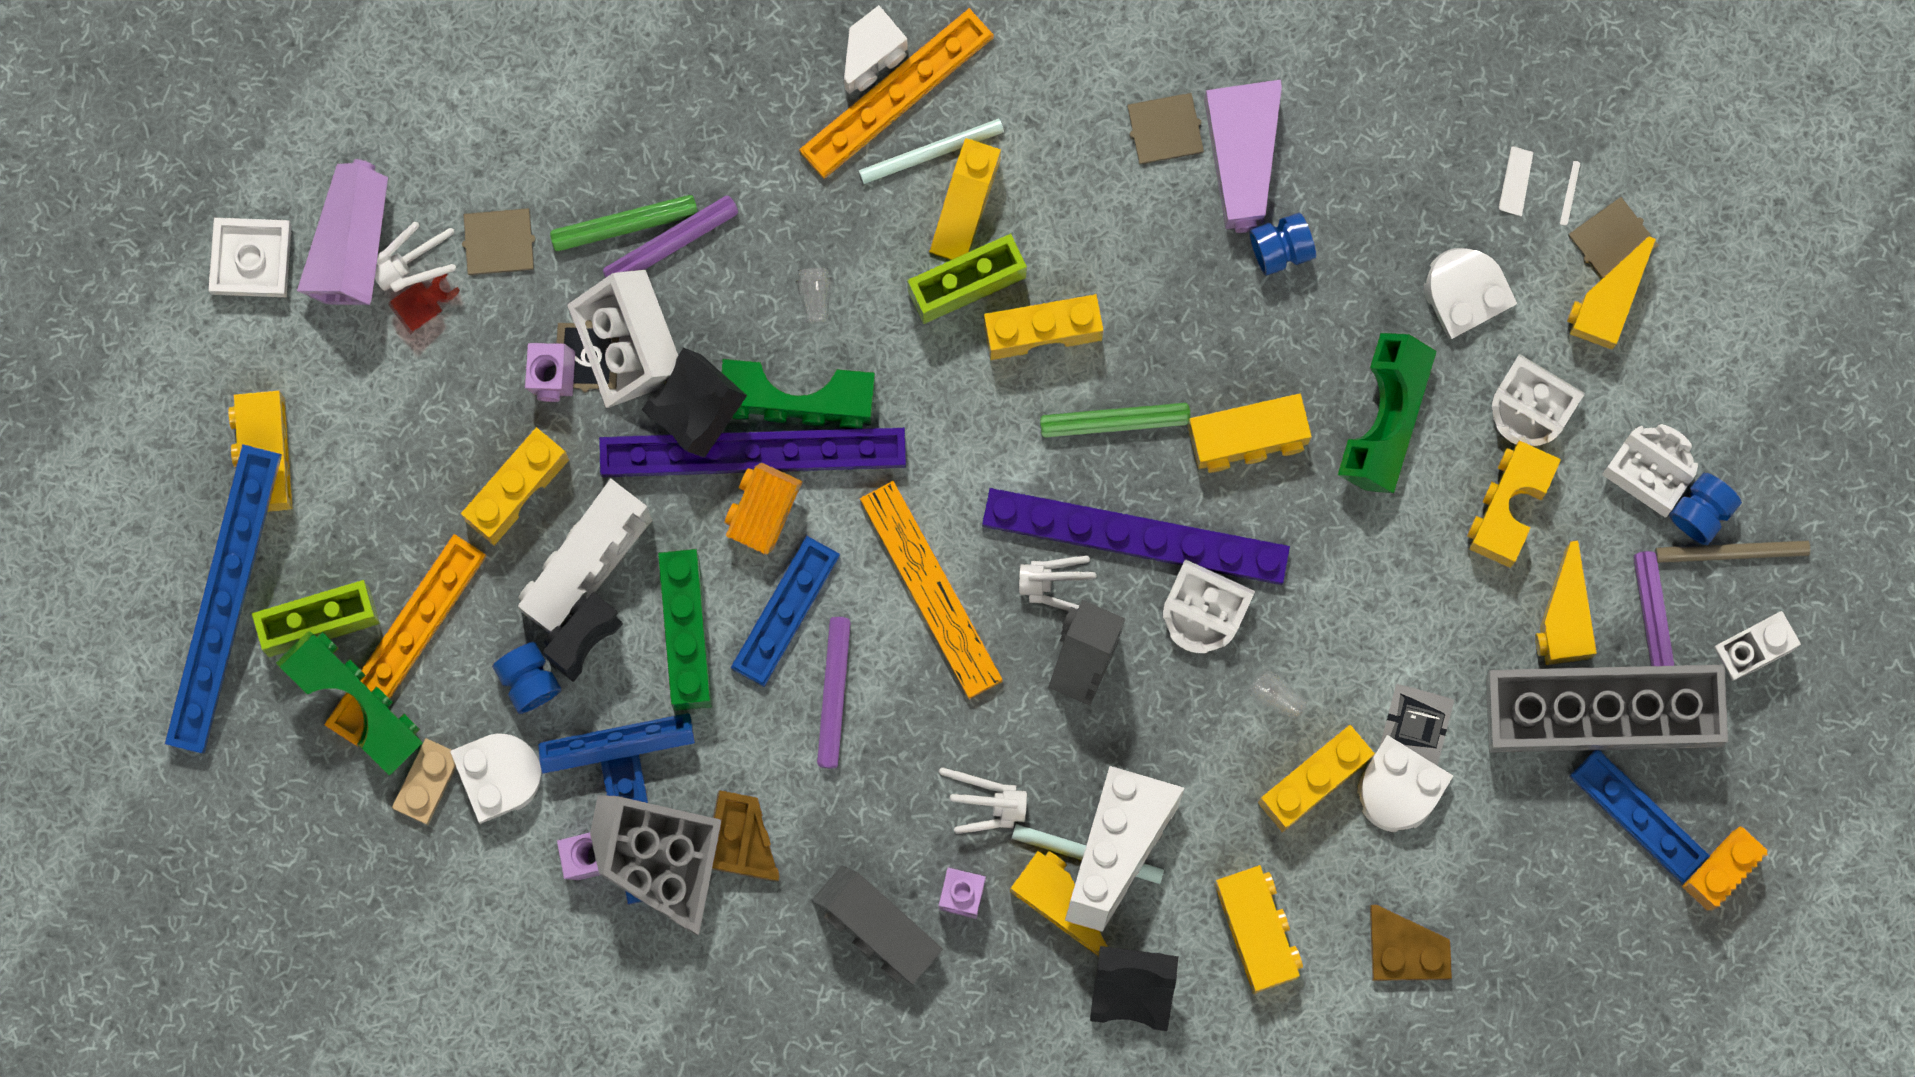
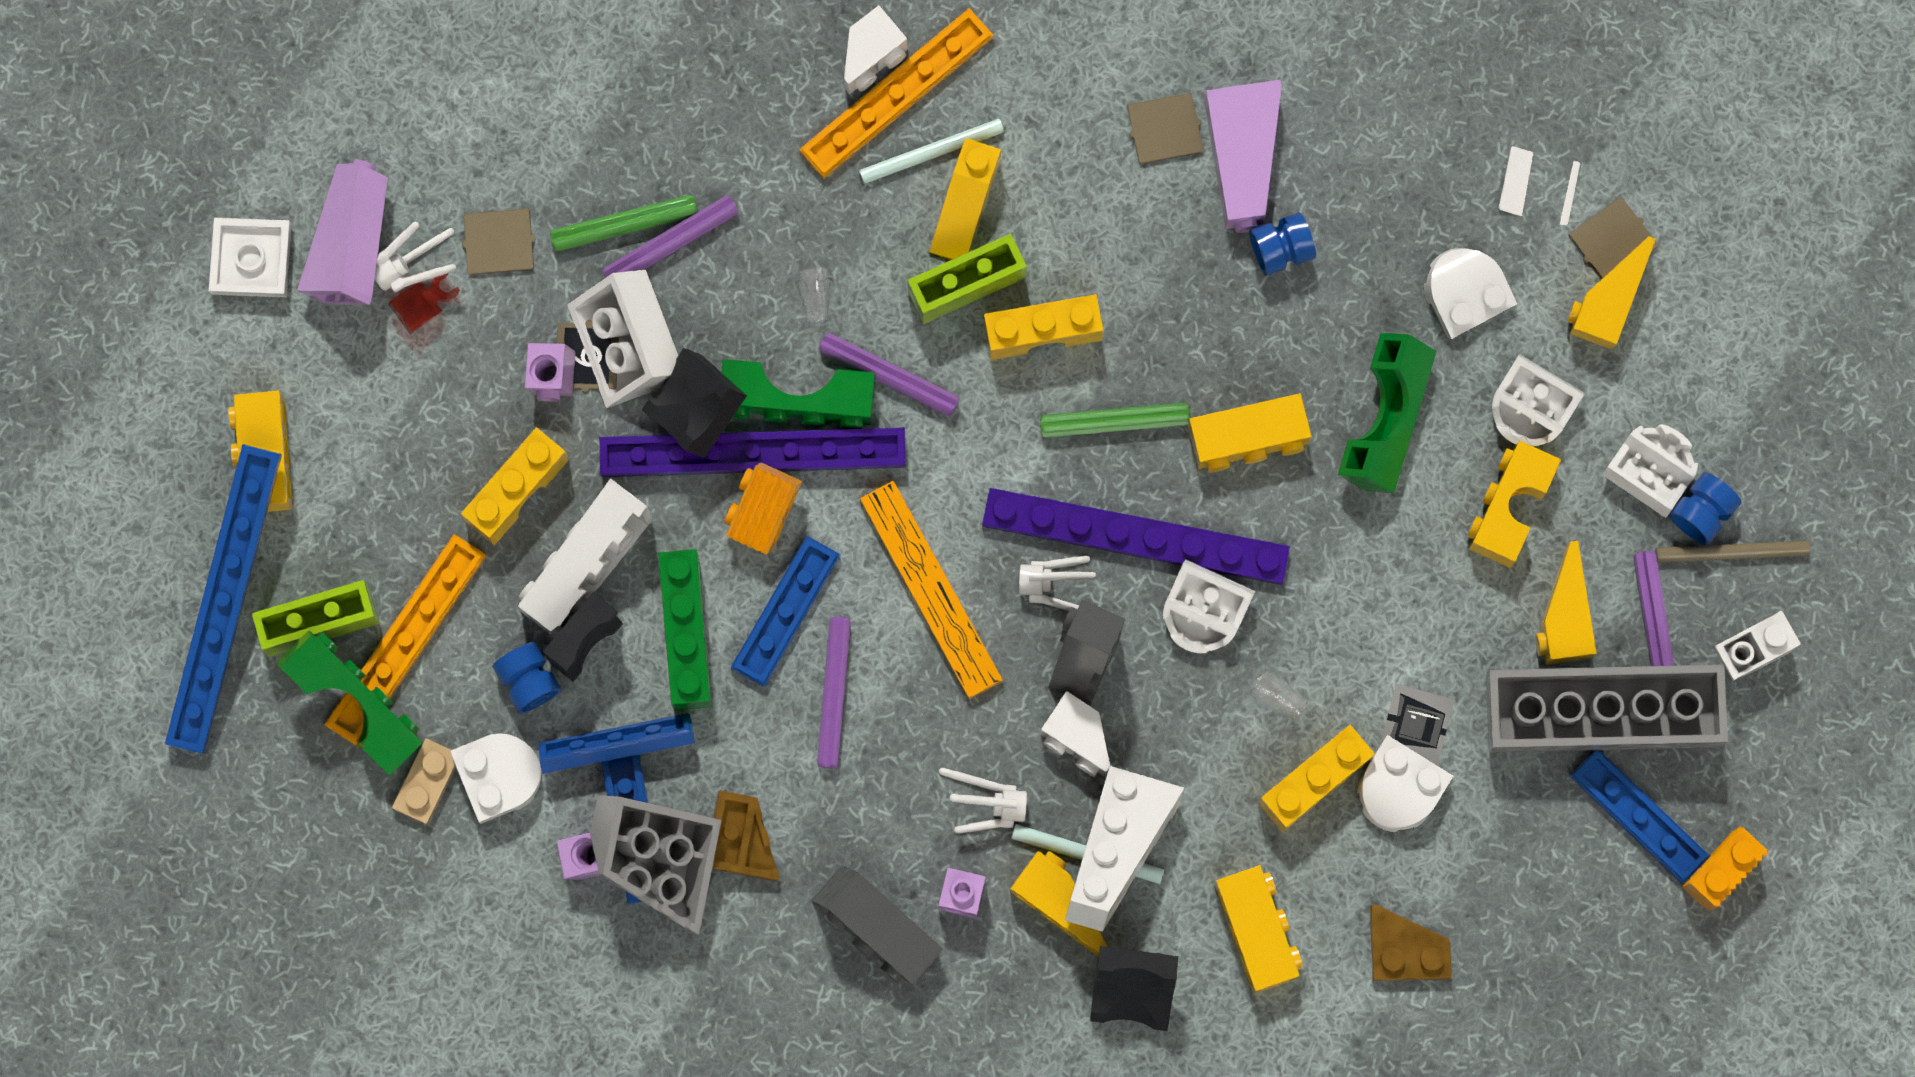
(889, 374): none -> medium lavender axle
(1078, 731): none -> white slope

